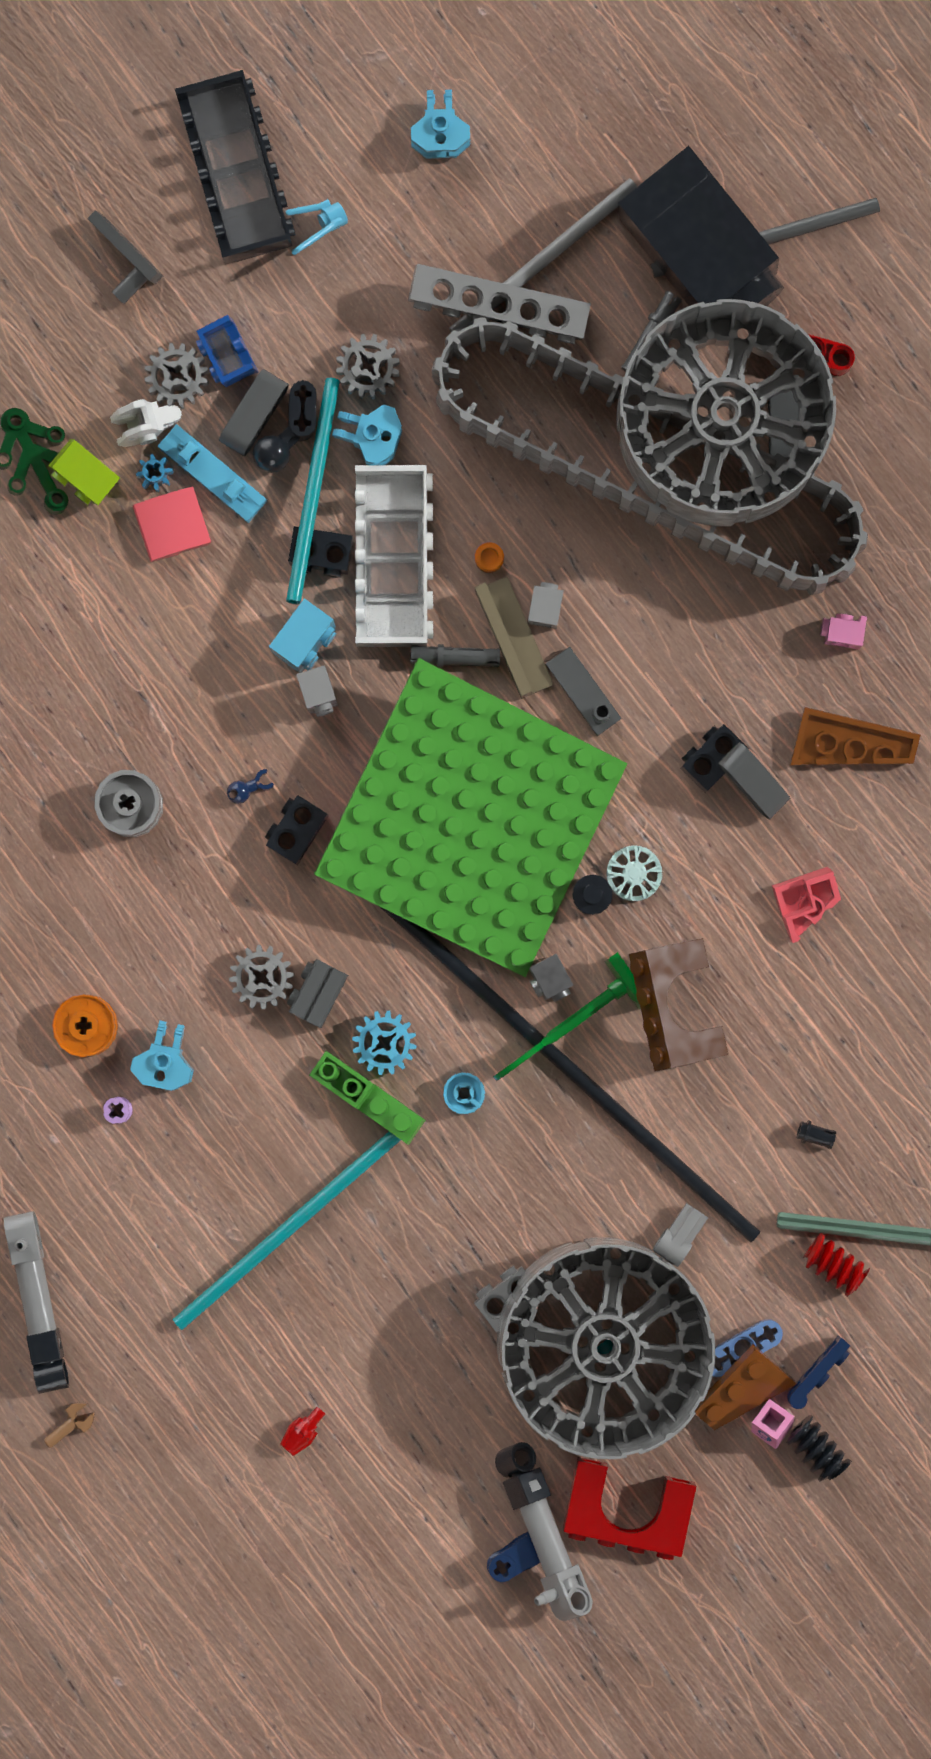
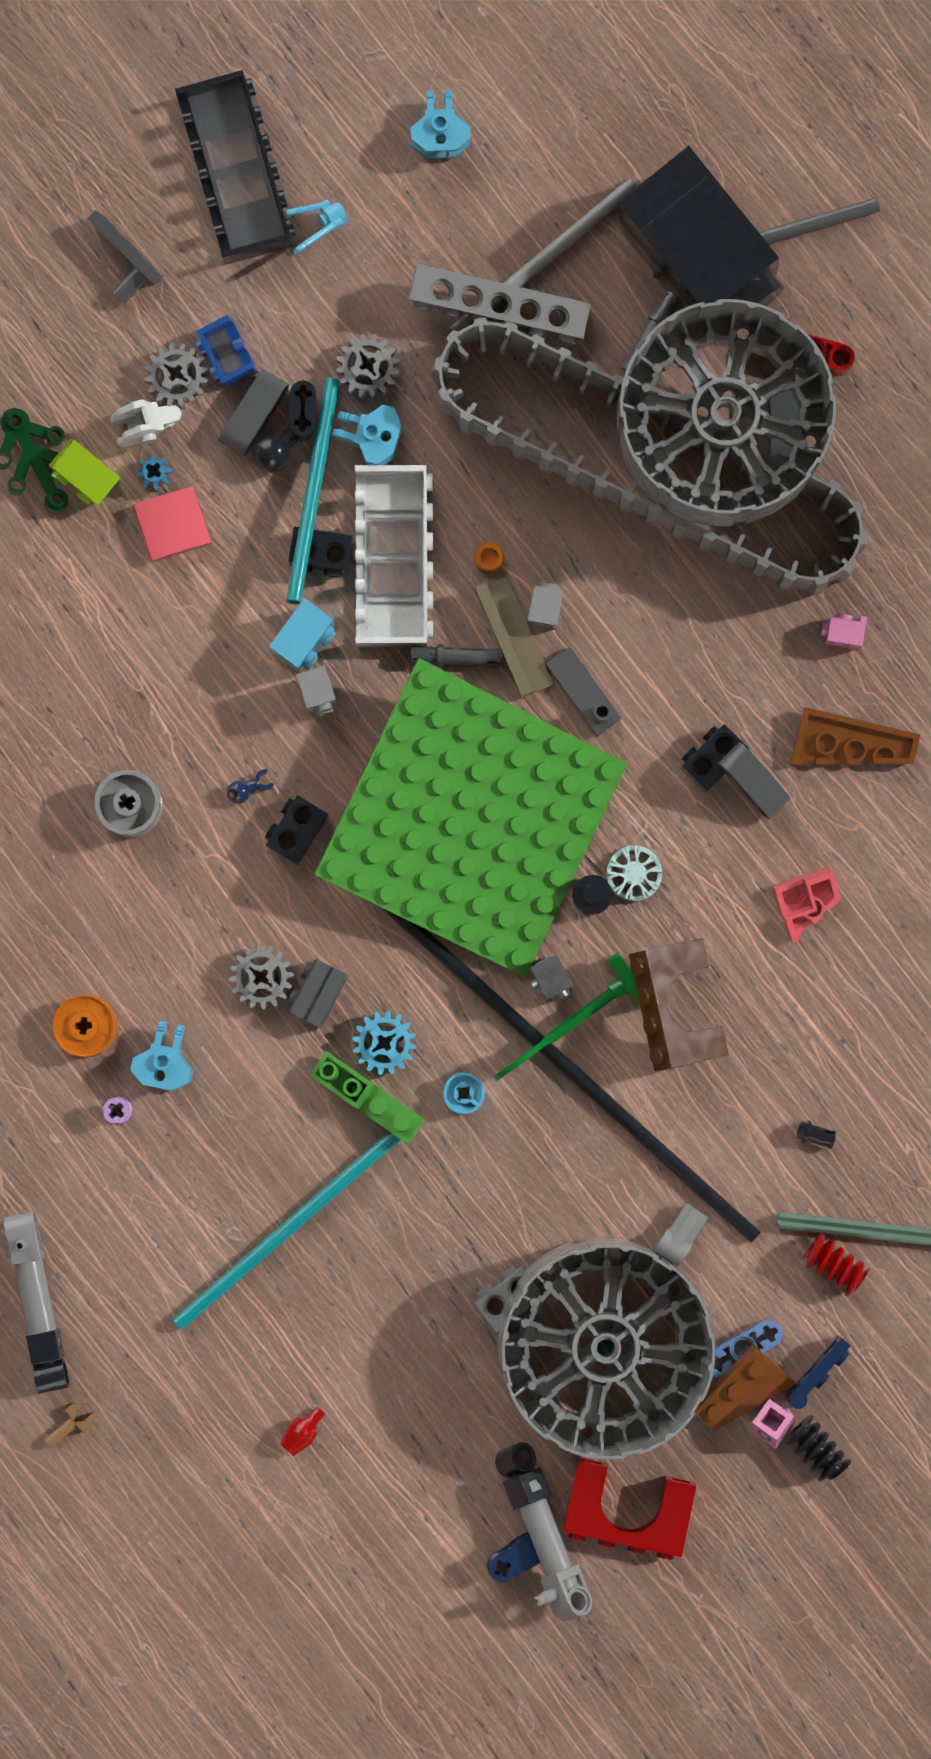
(212, 473): medium azure hinge -> none

